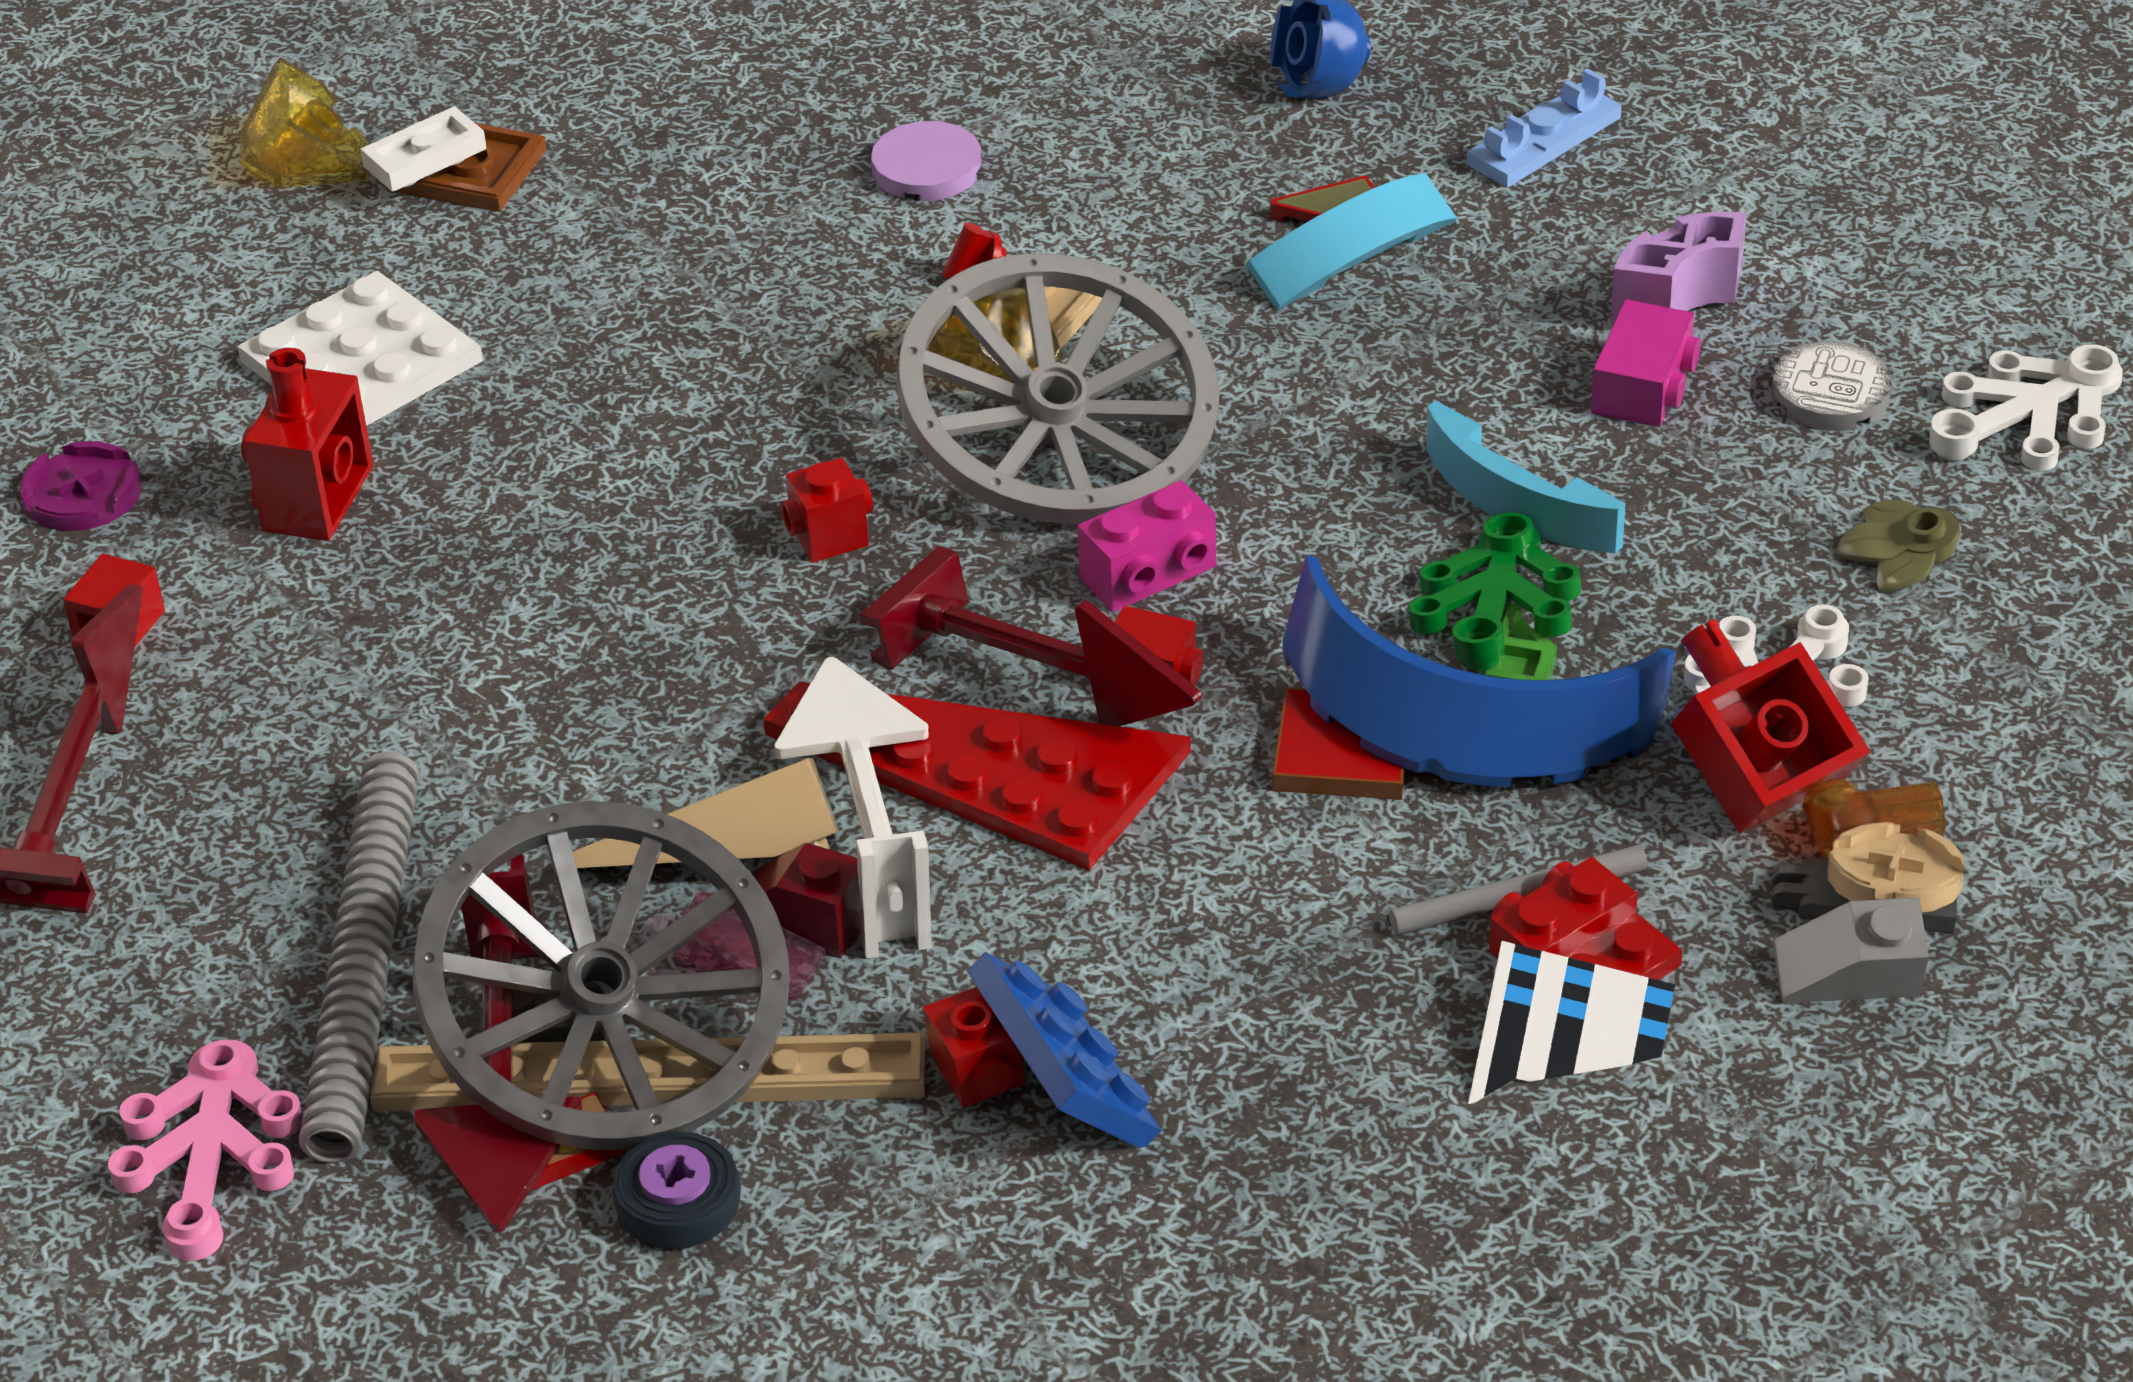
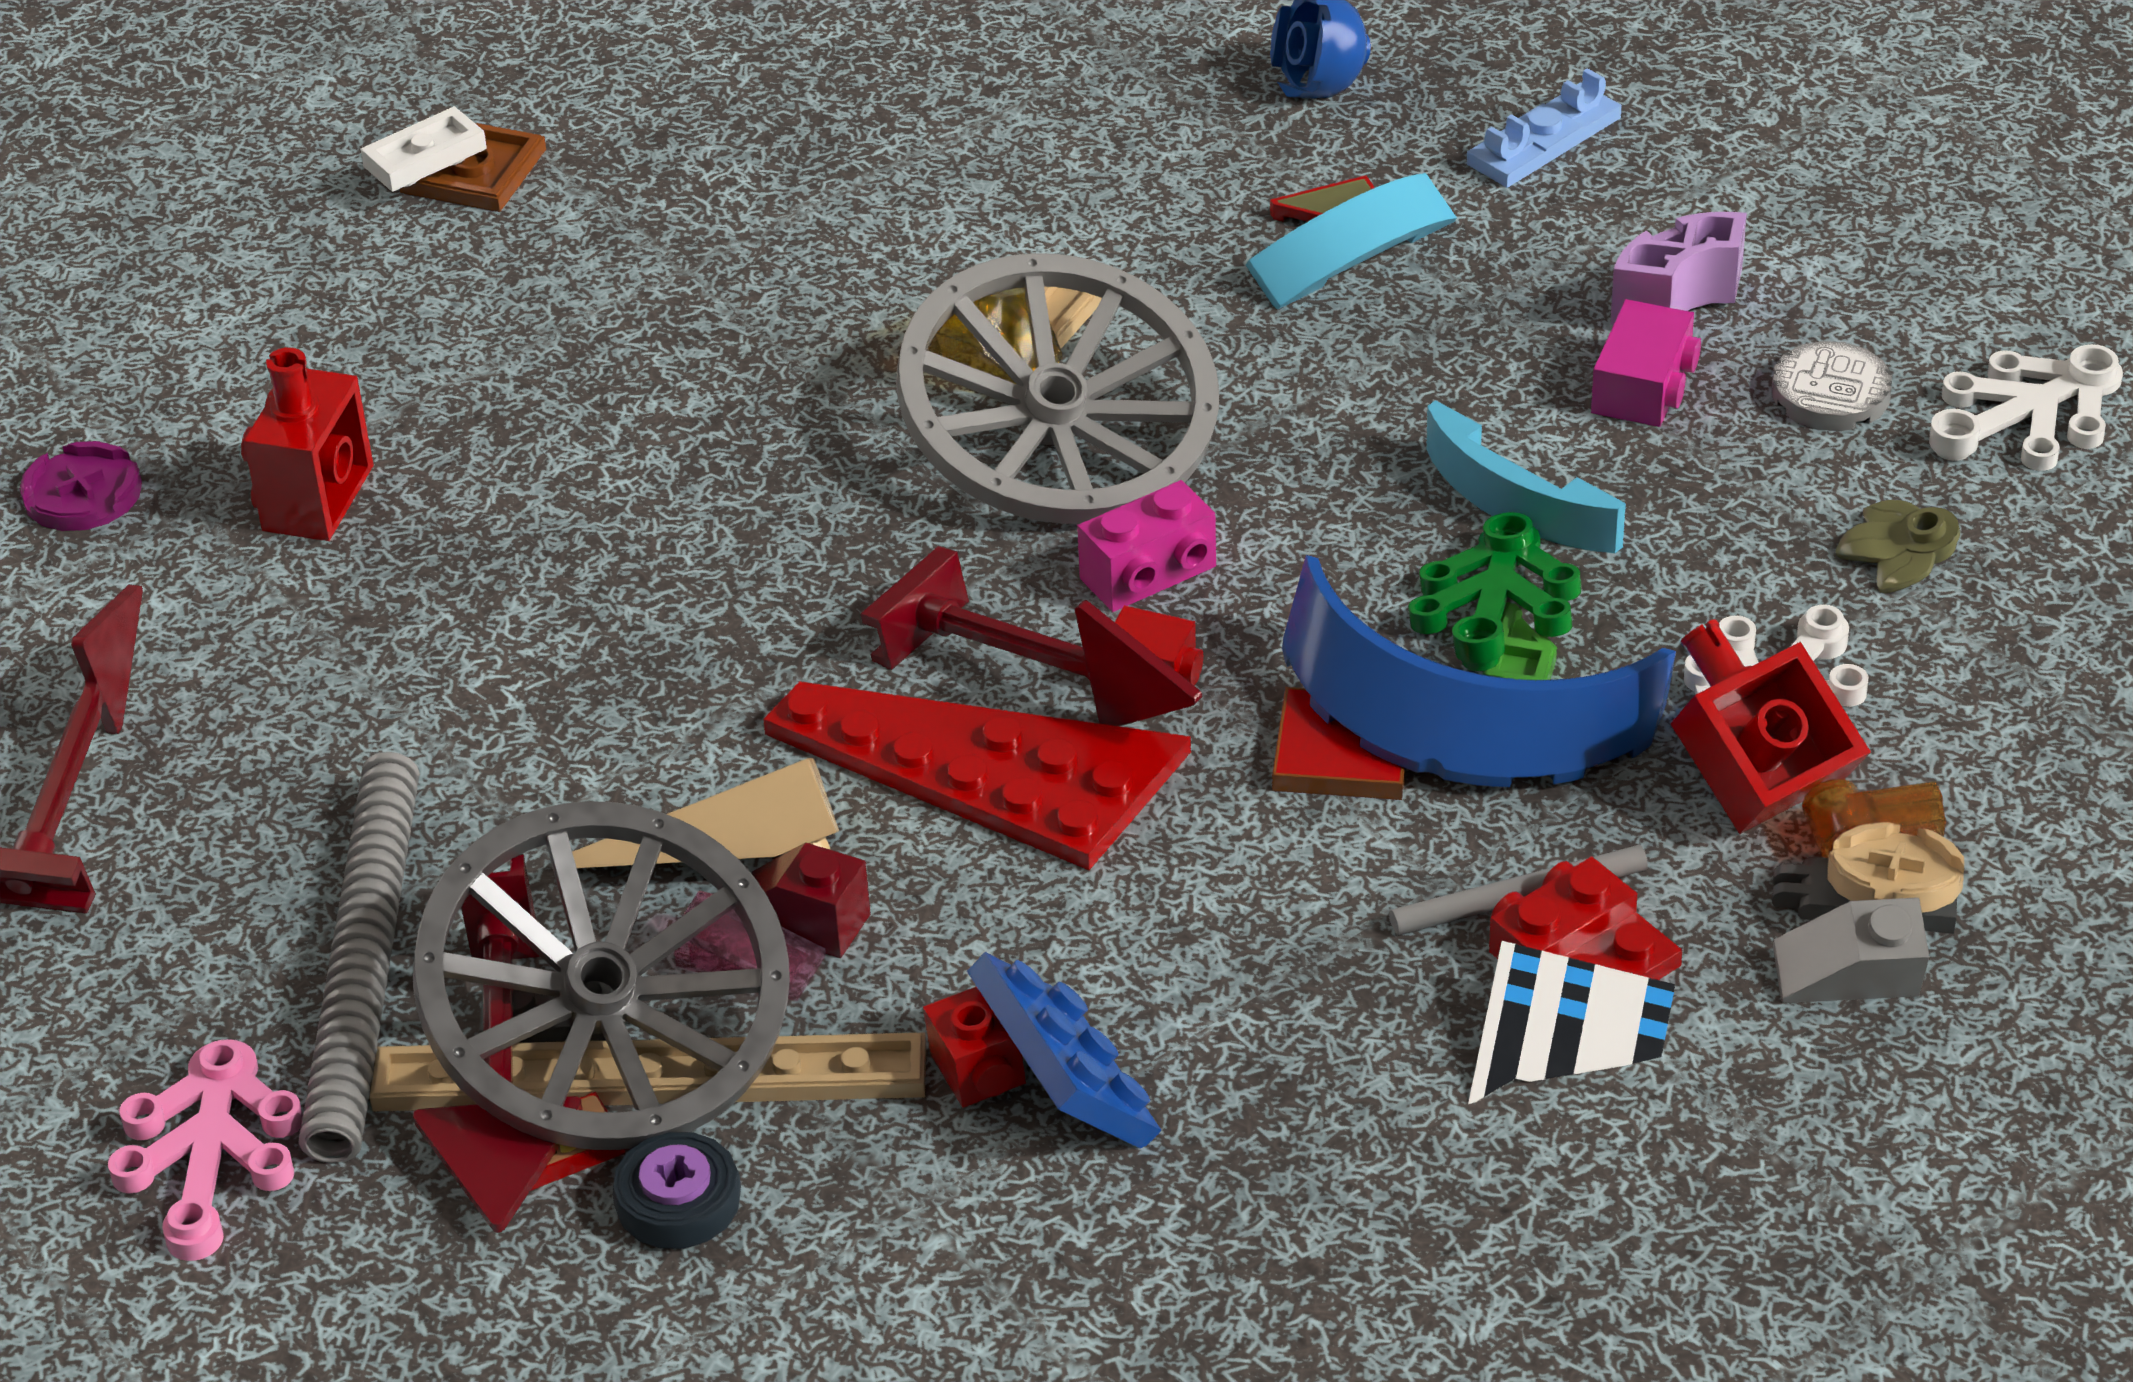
(104, 582): red brick -> none
(296, 134): clear yellow slope -> none
(375, 334): white plate -> none
(827, 509): red brick -> none
(848, 717): white piece -> none
(926, 160): lavender tile -> none
(973, 248): red plate -> none

